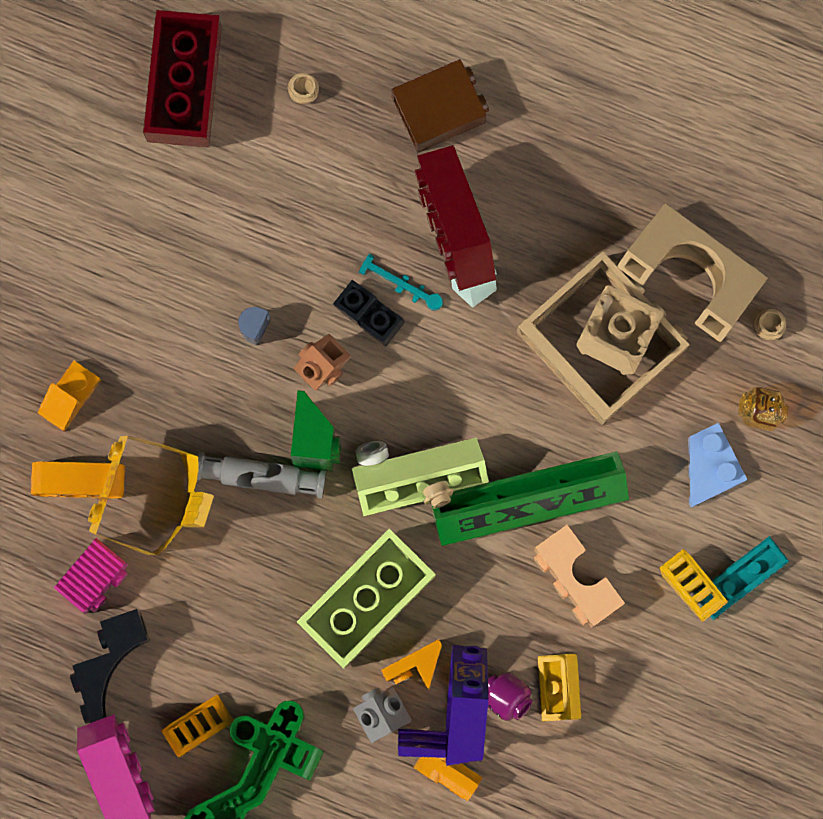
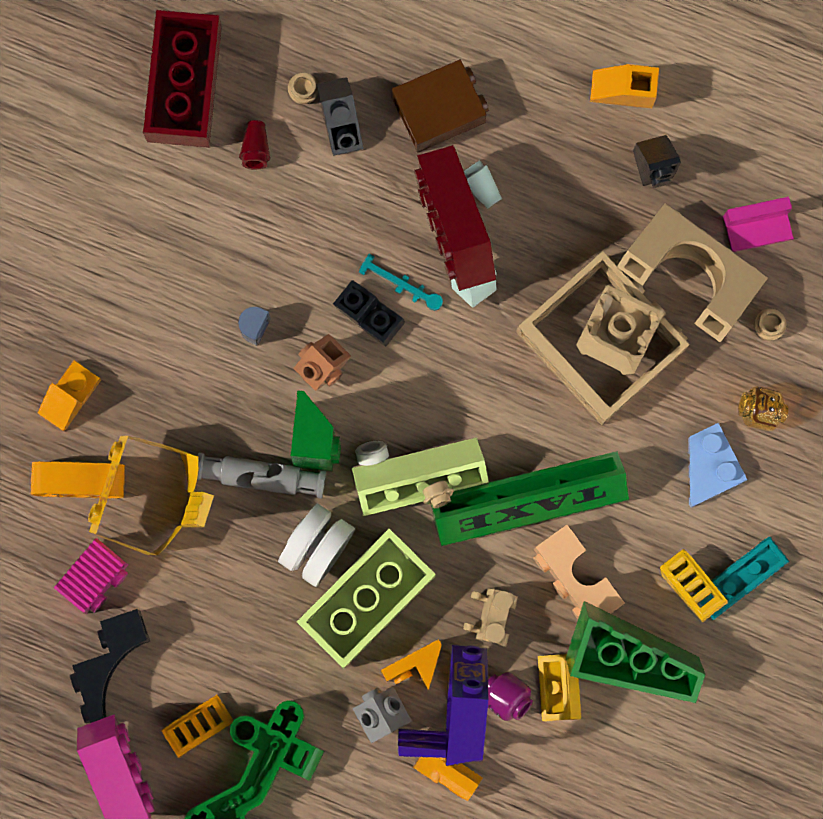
(255, 146): none -> dark red cone
(313, 543): none -> white wheel
(340, 116): none -> black slope
(482, 184): none -> light aqua cone
(493, 616): none -> tan piece
(625, 85): none -> light orange slope
(631, 658): none -> green wedge
(656, 161): none -> black slope
(758, 224): none -> dark pink panel

